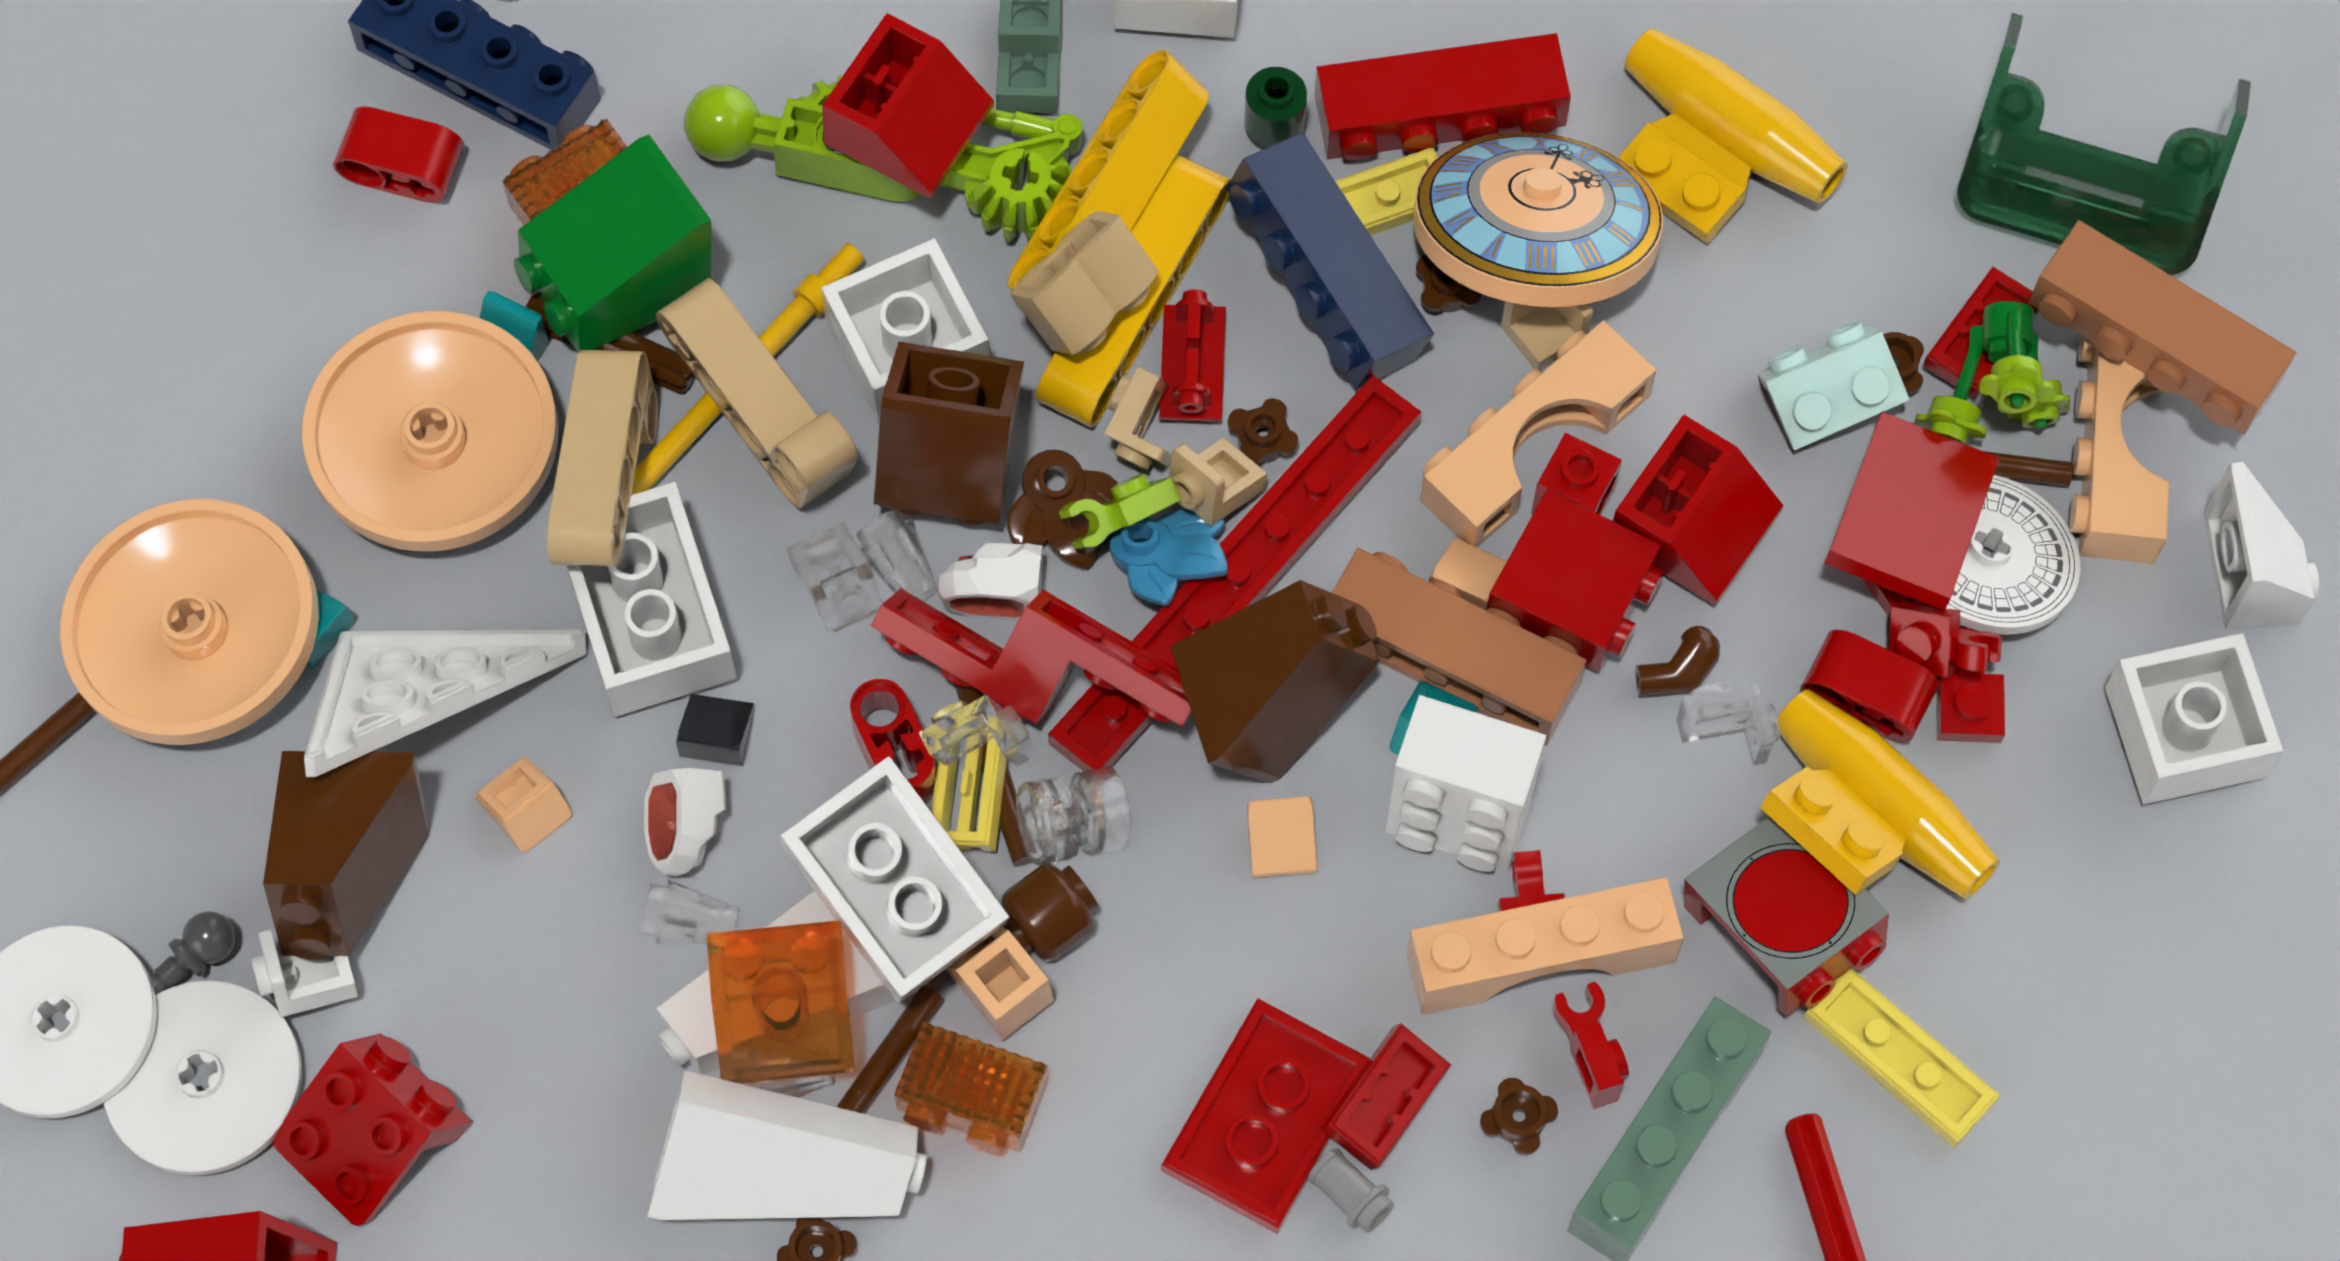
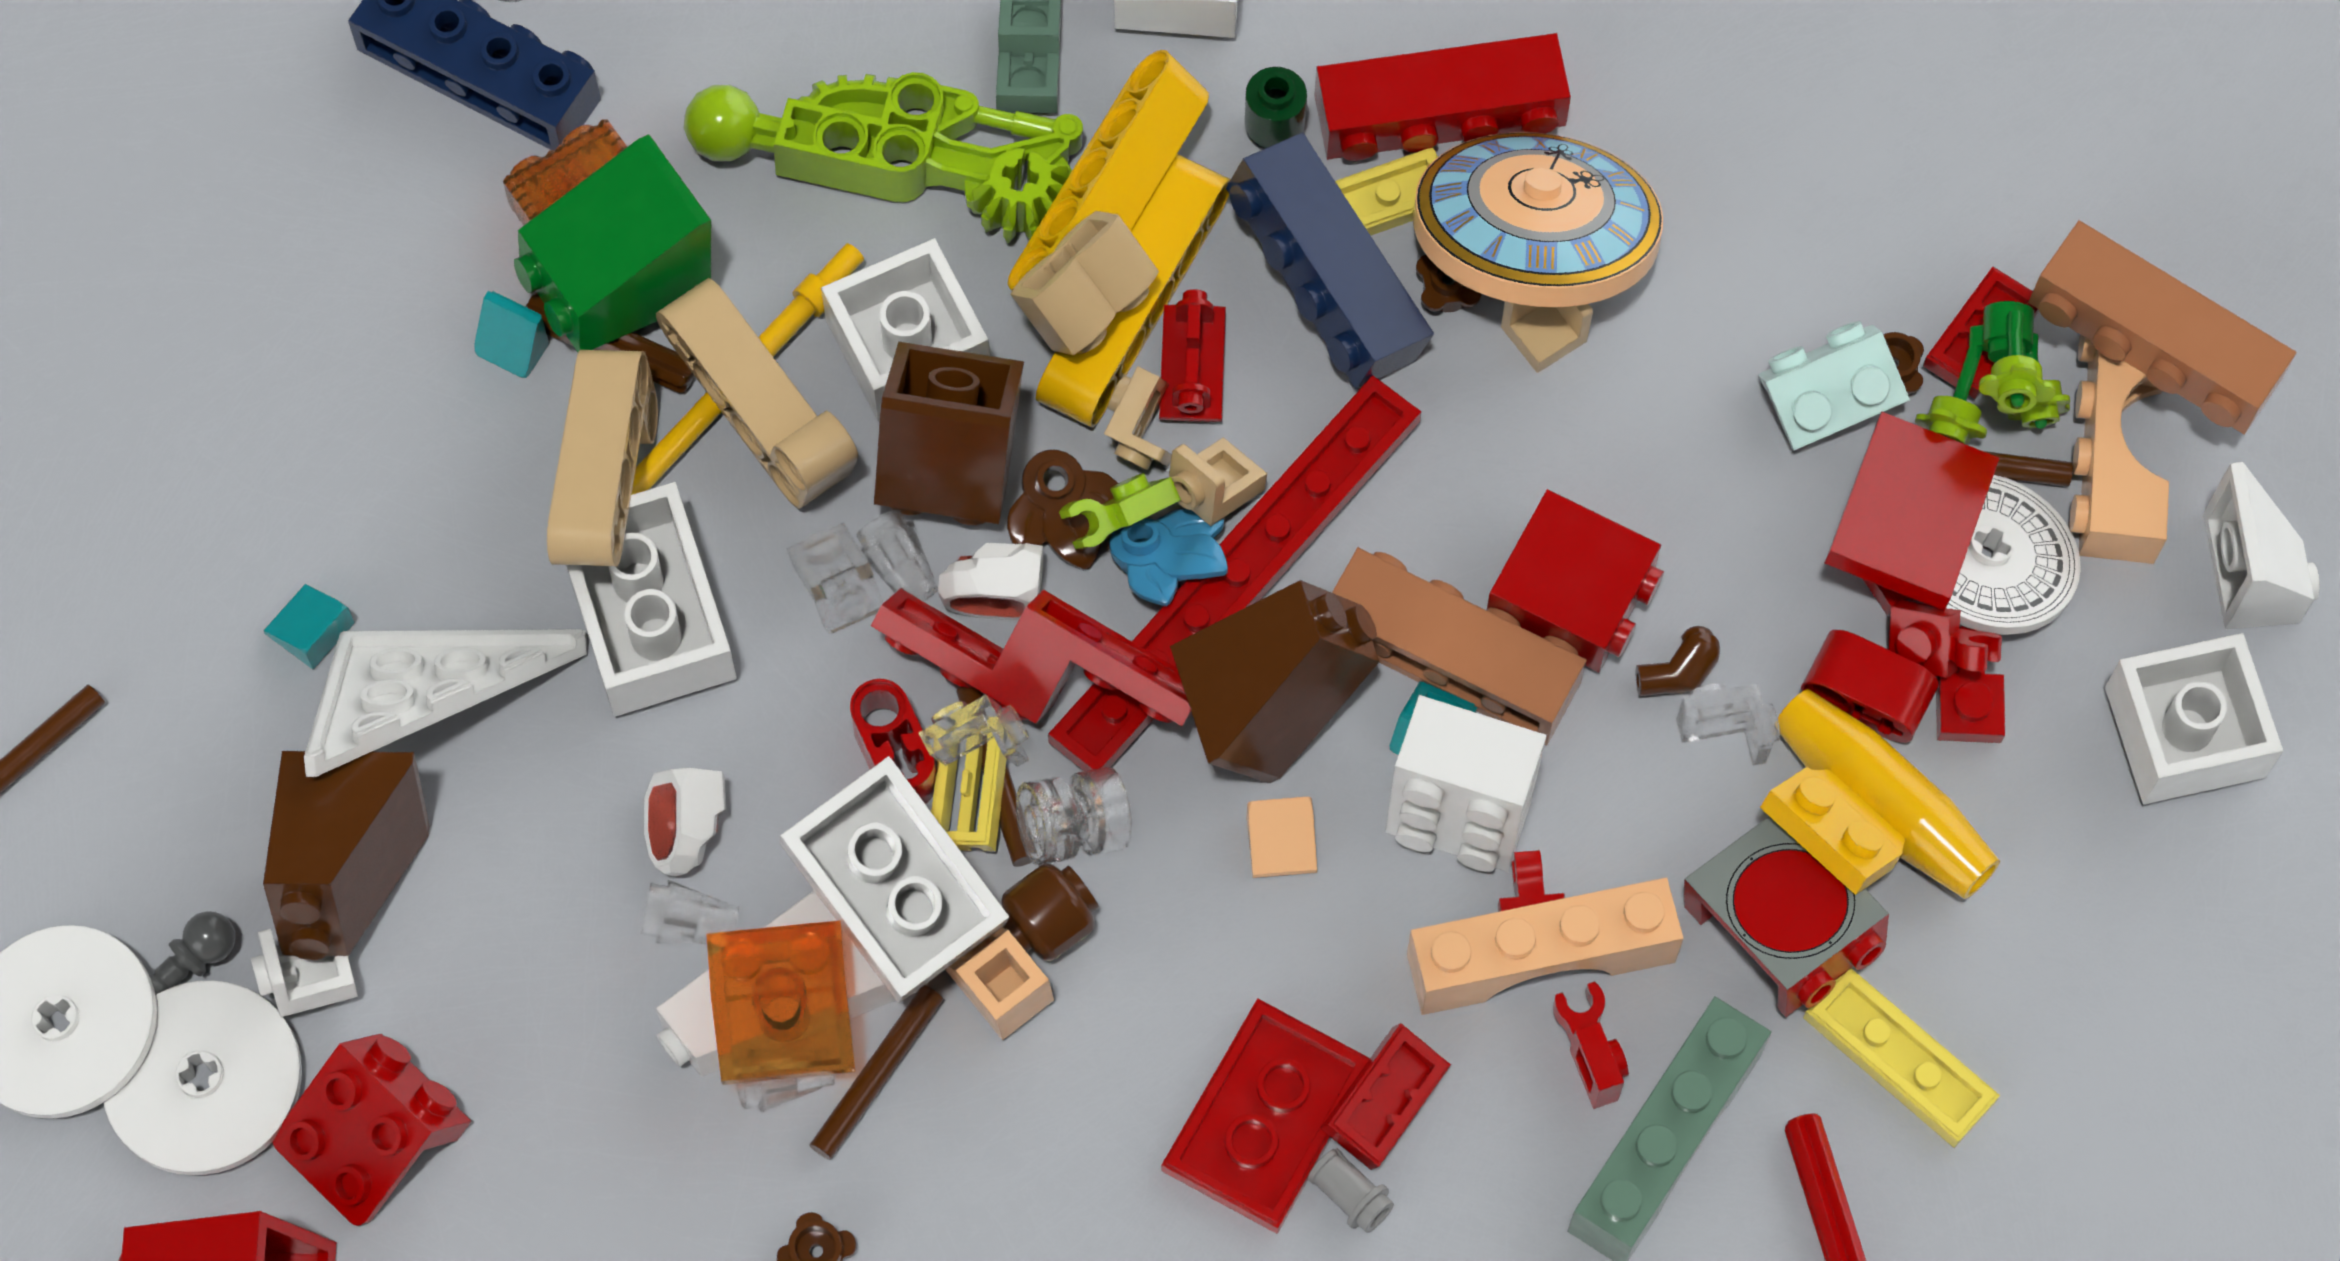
(189, 621): light nougat dish -> none
(398, 154): red beam -> none
(430, 431): light nougat dish -> none
(524, 804): light nougat slope -> none
(715, 729): black slope -> none
(778, 1156): white slope -> none
(905, 107): red slope -> none
(970, 1089): clear orange brick -> none
(1263, 448): reddish brown plate -> none
(1469, 571): light nougat slope -> none
(1519, 1097): reddish brown plate -> none
(1580, 474): red brick -> none
(1589, 386): light nougat arch -> none
(1701, 507): red slope -> none
(1718, 136): yellow plate -> none
(2049, 182): clear green windscreen -> none

